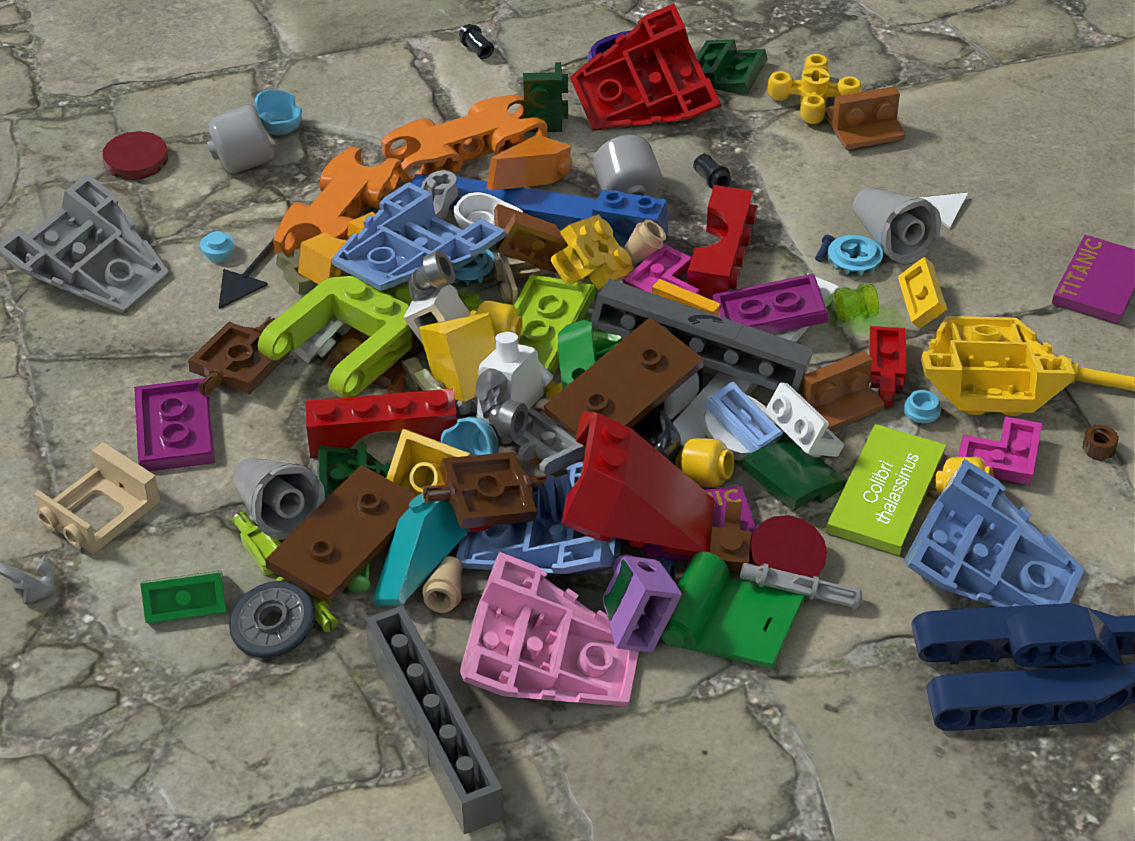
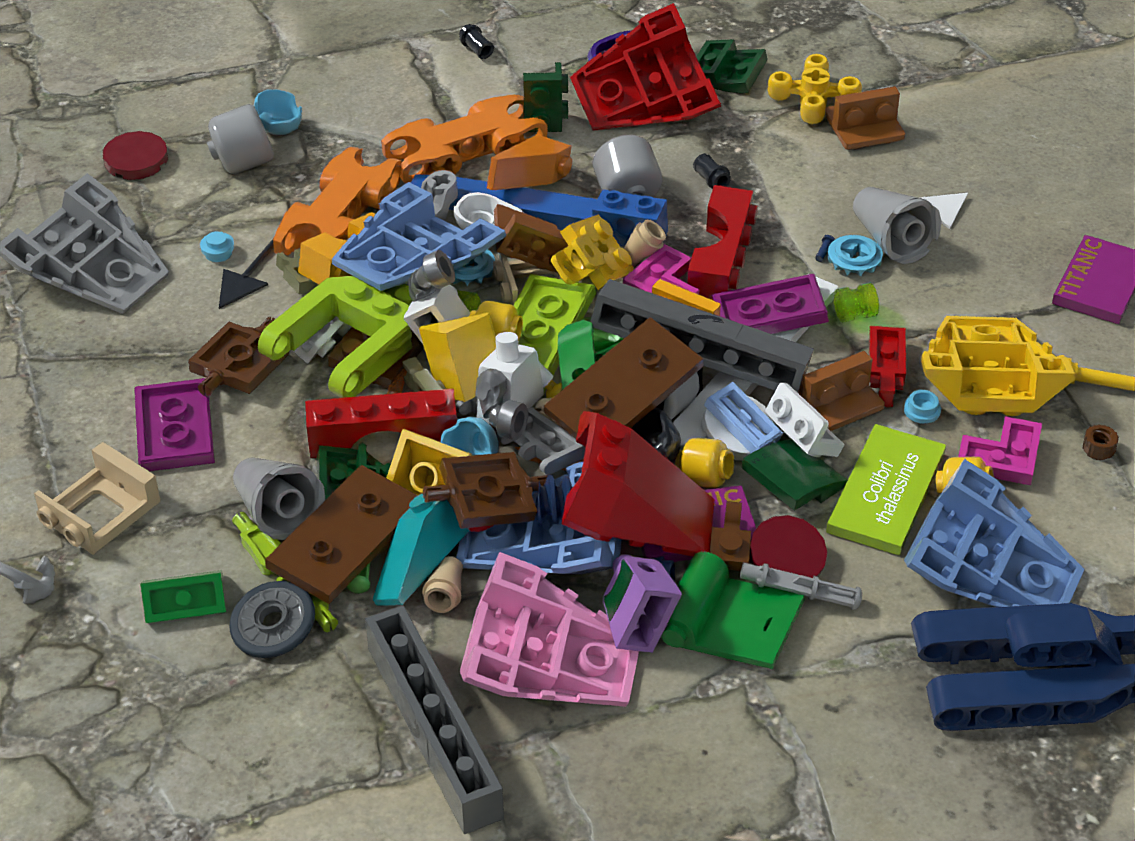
(922, 293): yellow plate -> none

